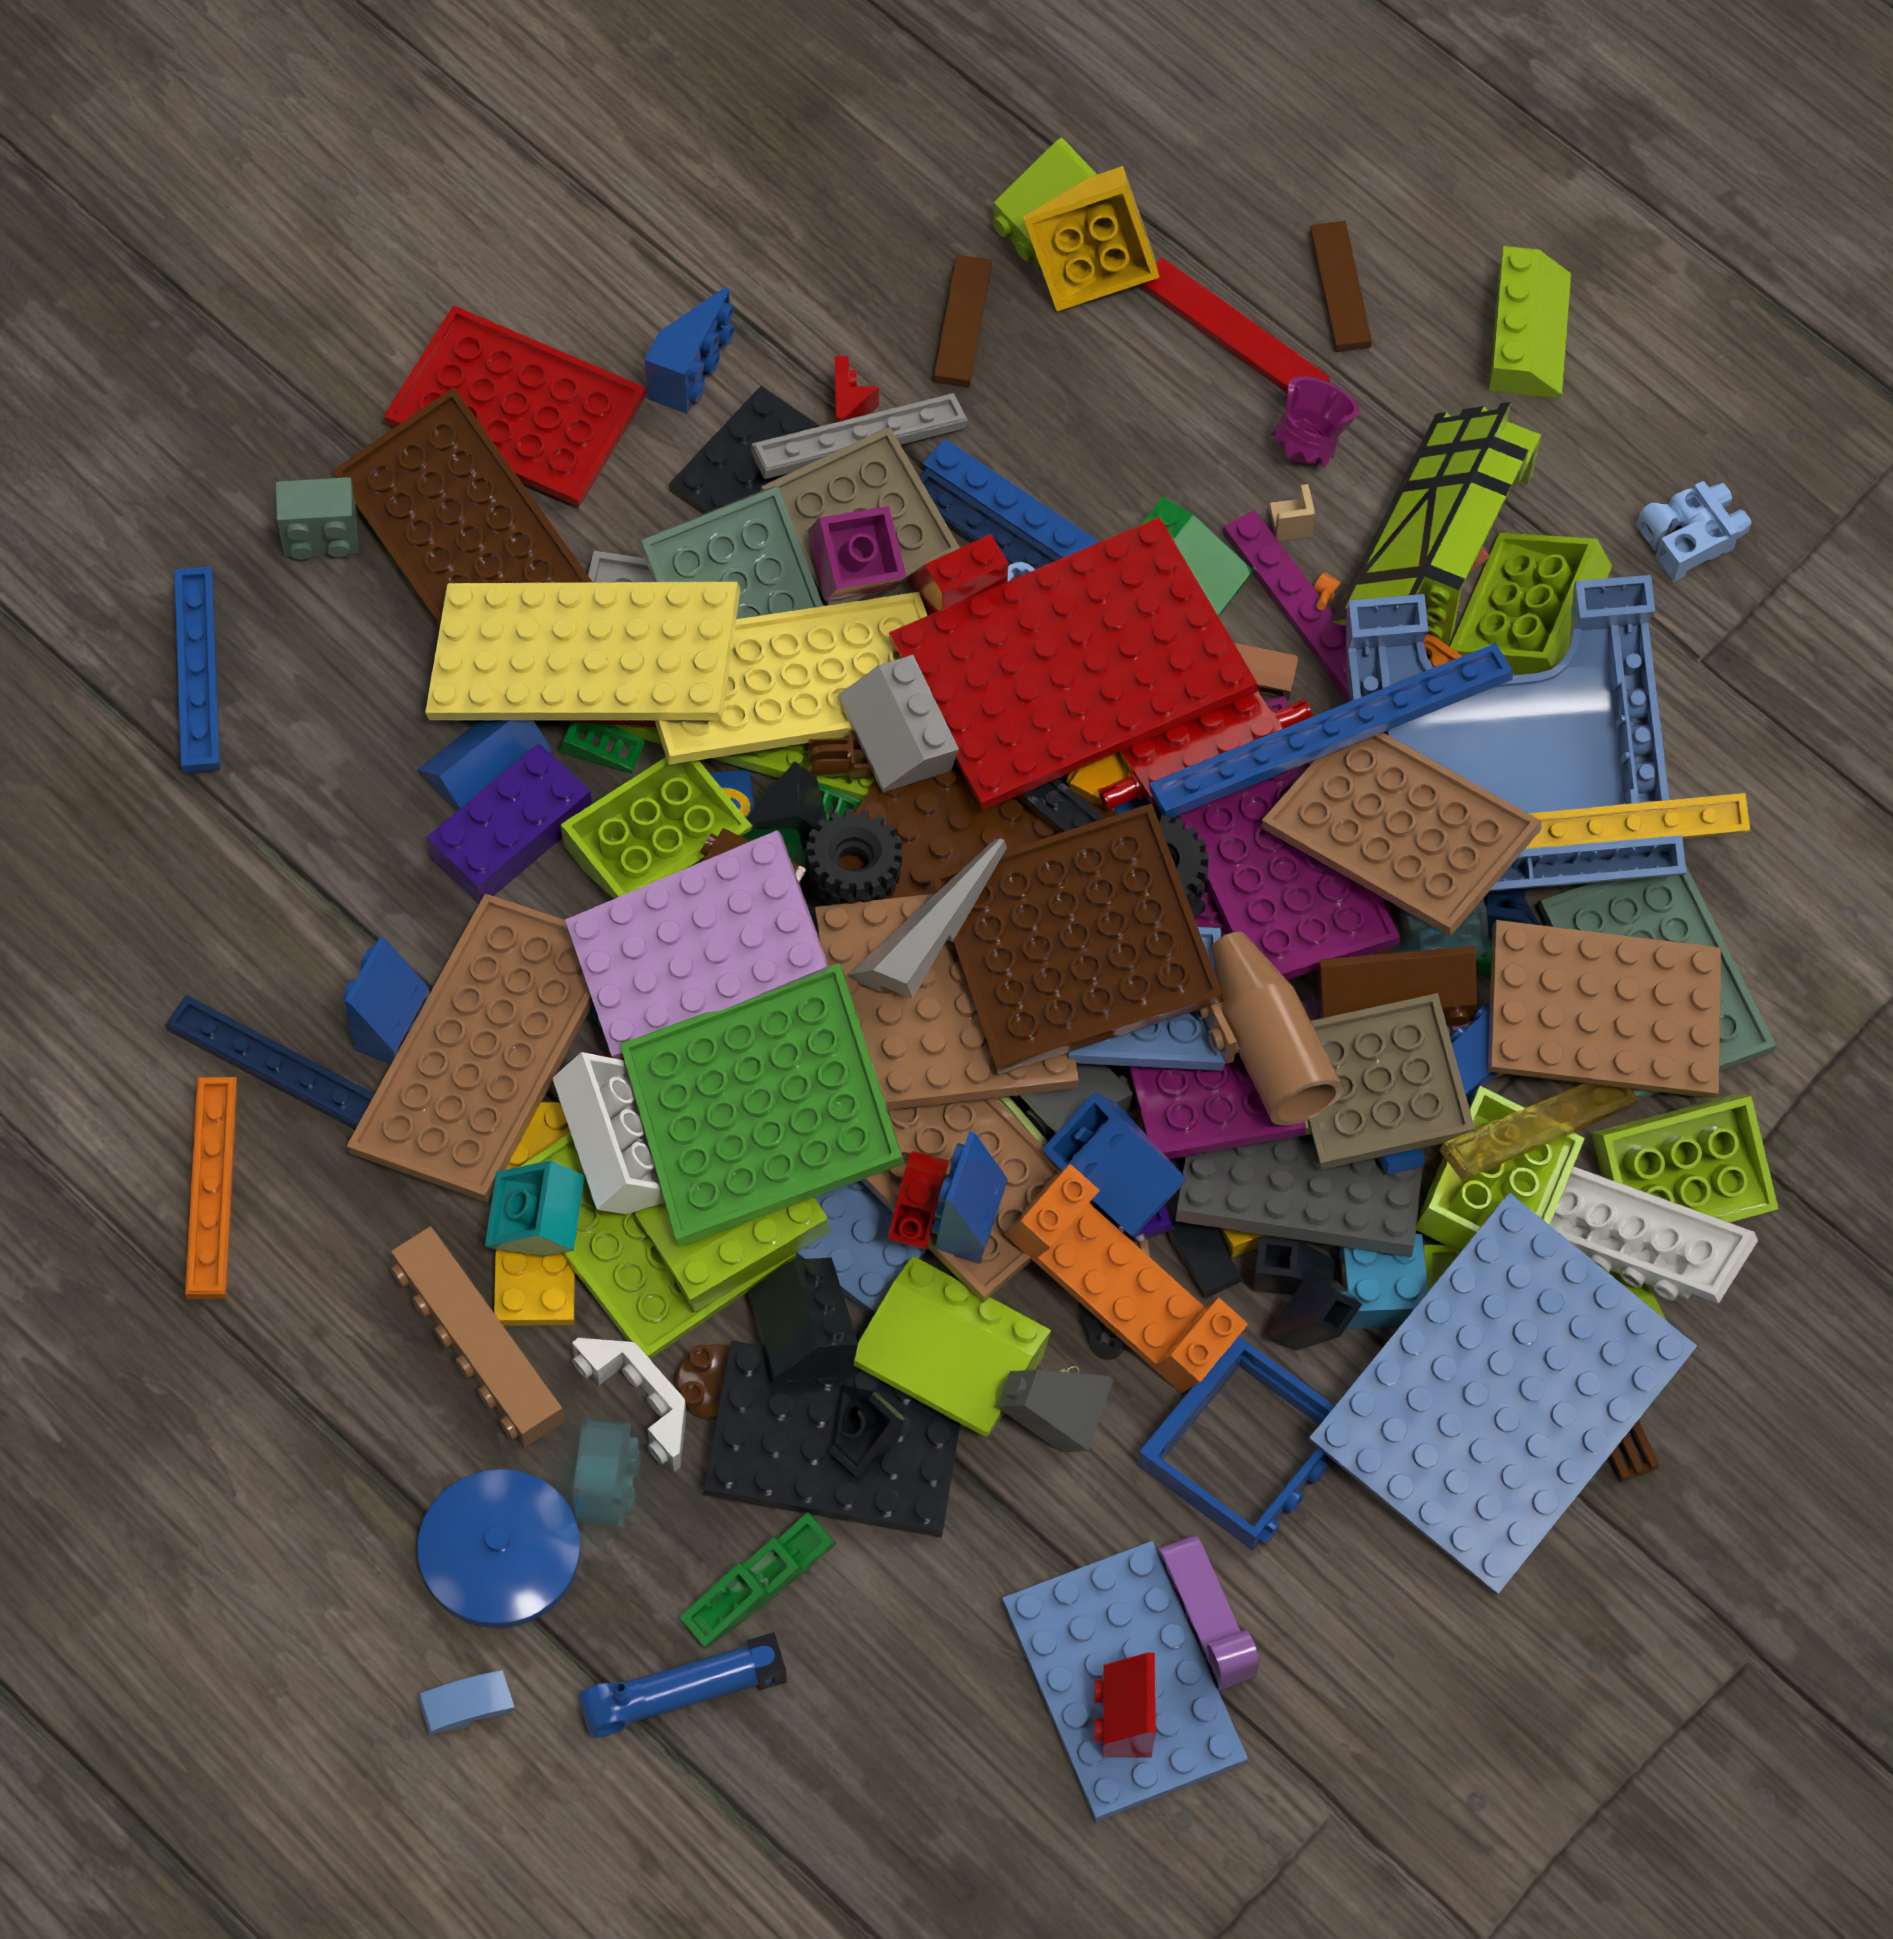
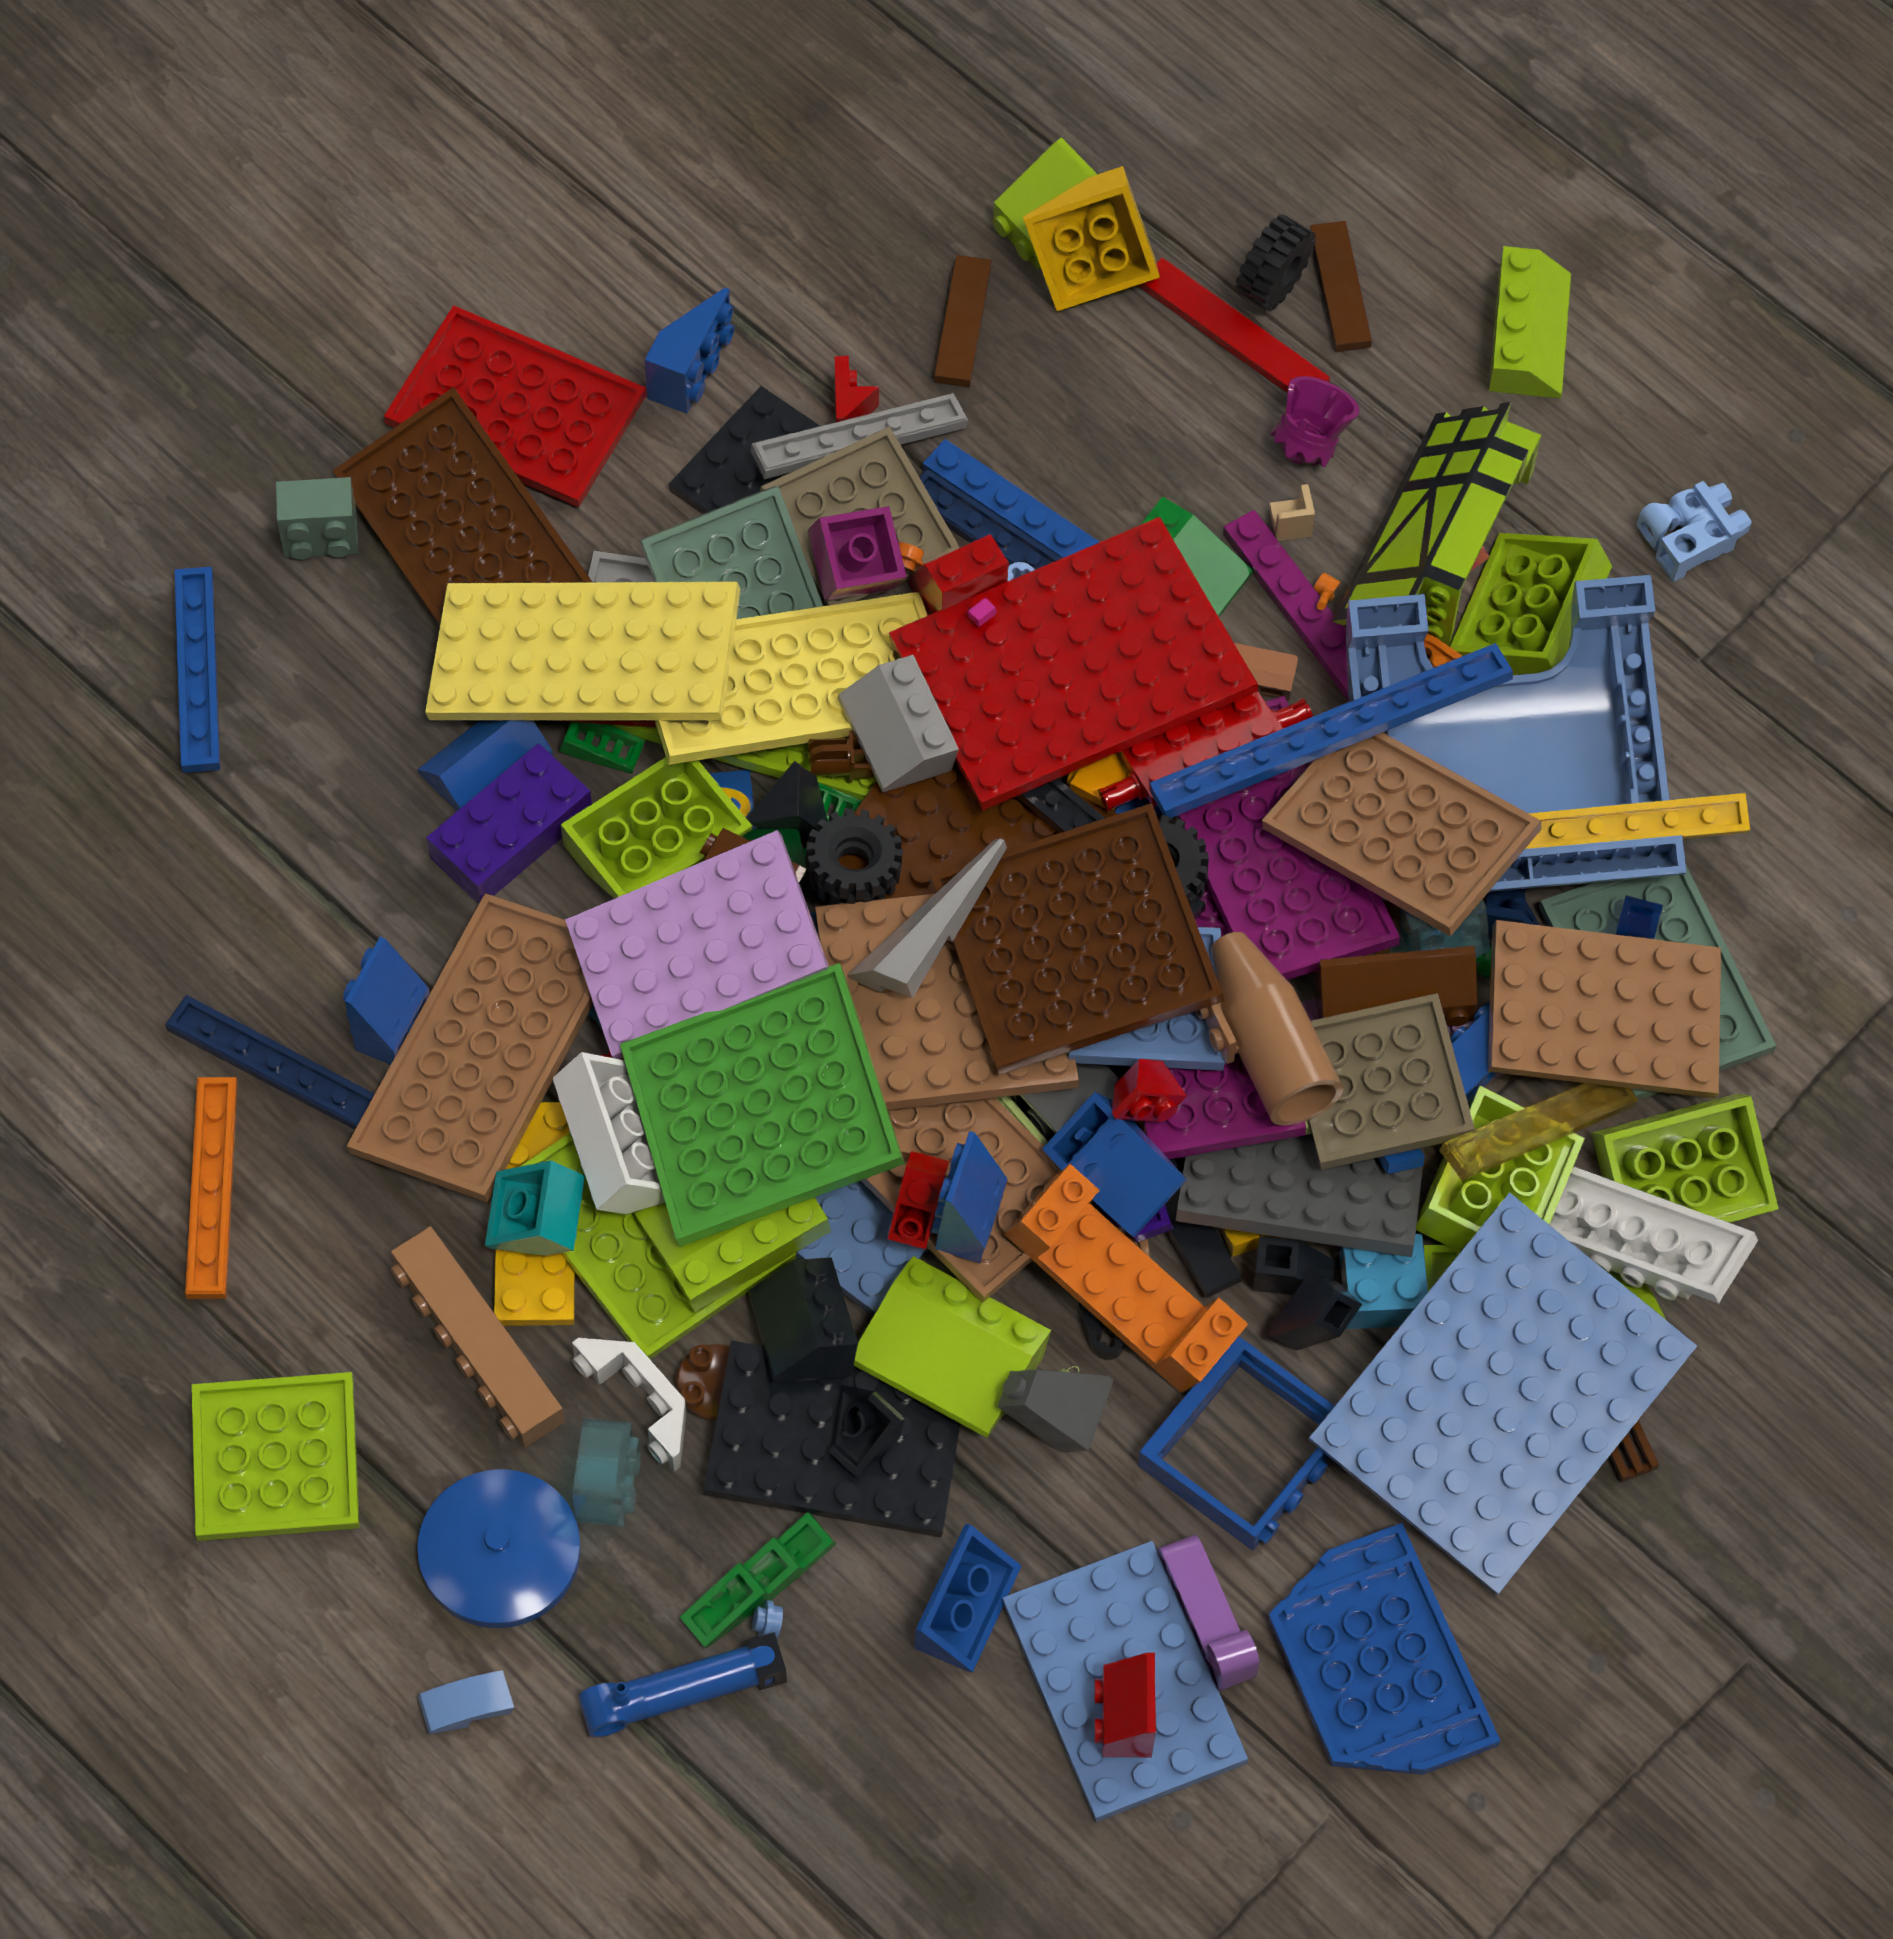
(275, 1456): none -> lime plate
(767, 1619): none -> medium blue plate
(911, 556): none -> orange plate
(966, 1600): none -> blue slope
(982, 612): none -> dark pink piece
(1147, 1093): none -> red slope
(1275, 262): none -> black tyre
(1380, 1661): none -> blue plate
(1639, 918): none -> clear blue plate

